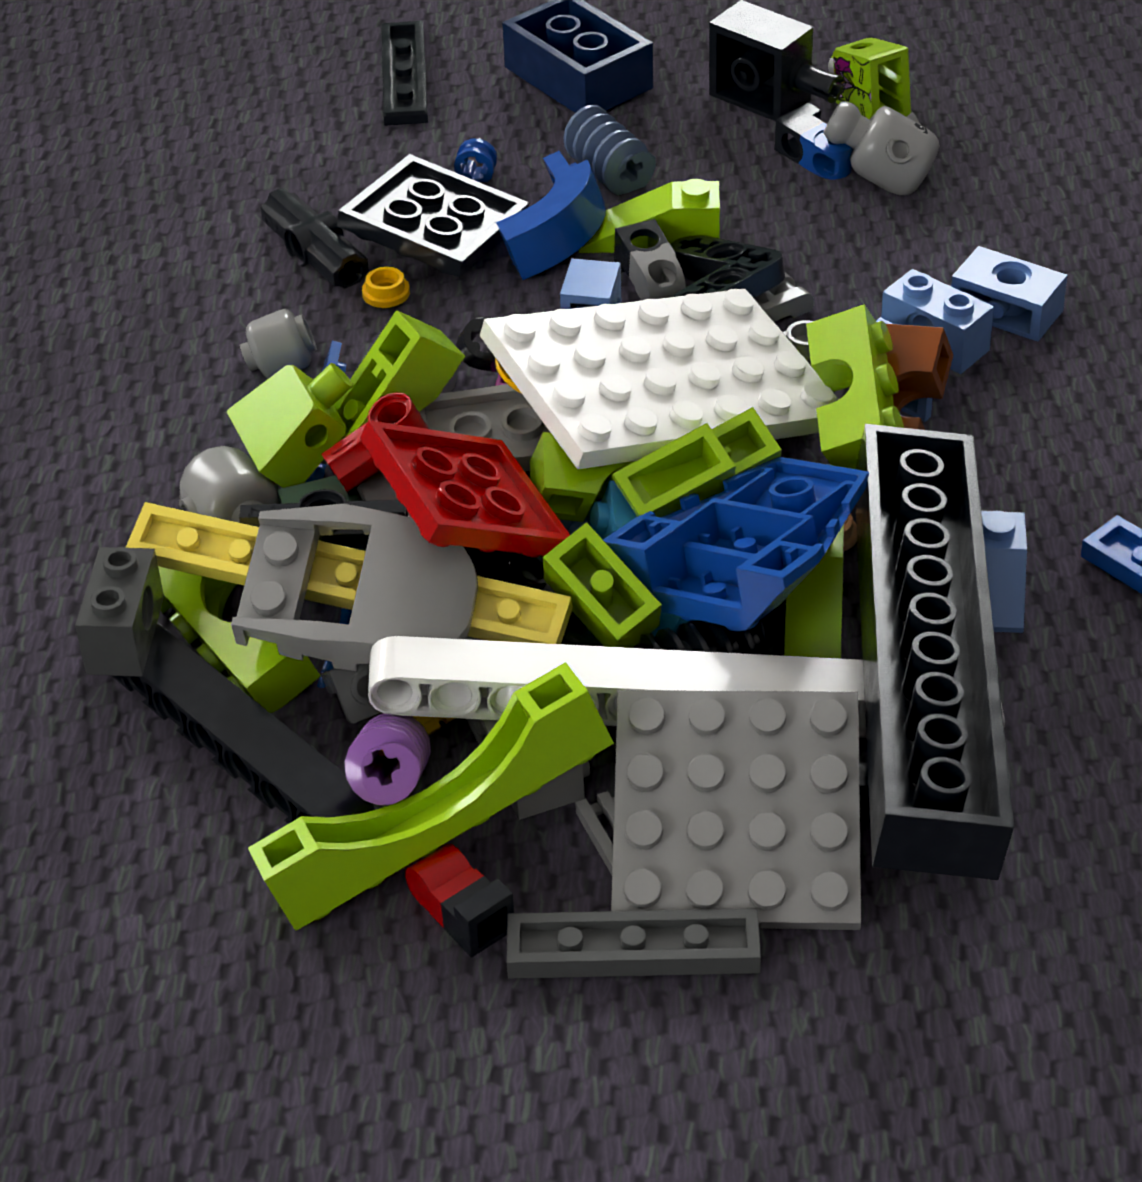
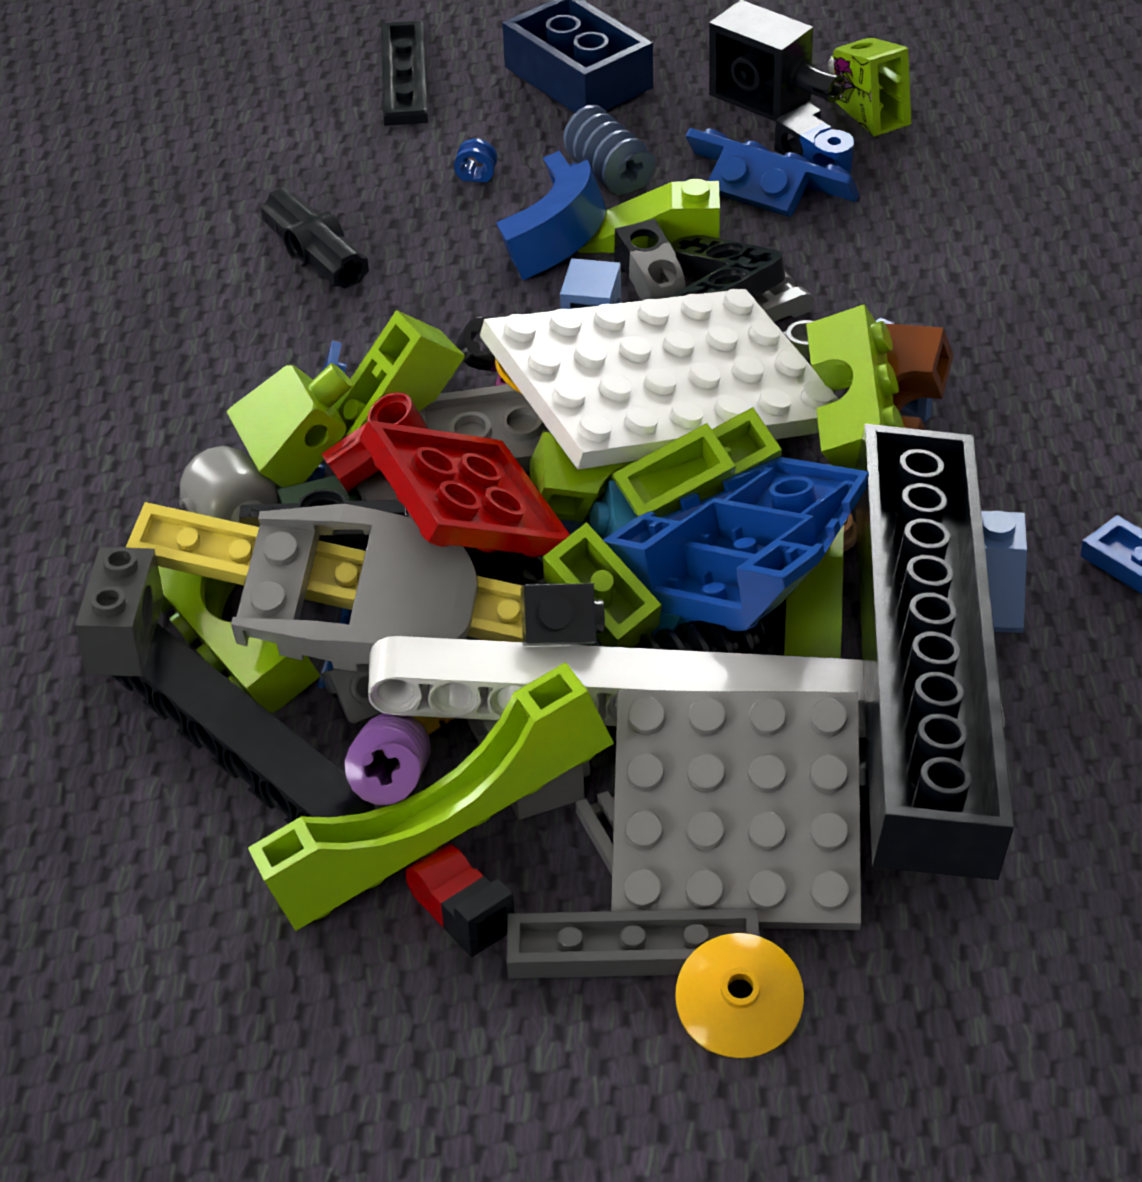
(277, 342): light grey head -> none
(385, 287): yellow plate -> none
(430, 215): black plate -> none
(561, 614): none -> black bracket
(733, 1024): none -> yellow dish
(764, 178): none -> blue bracket
(887, 148): light grey piece -> none
(928, 302): medium blue brick -> none
(1022, 293): medium blue brick -> none

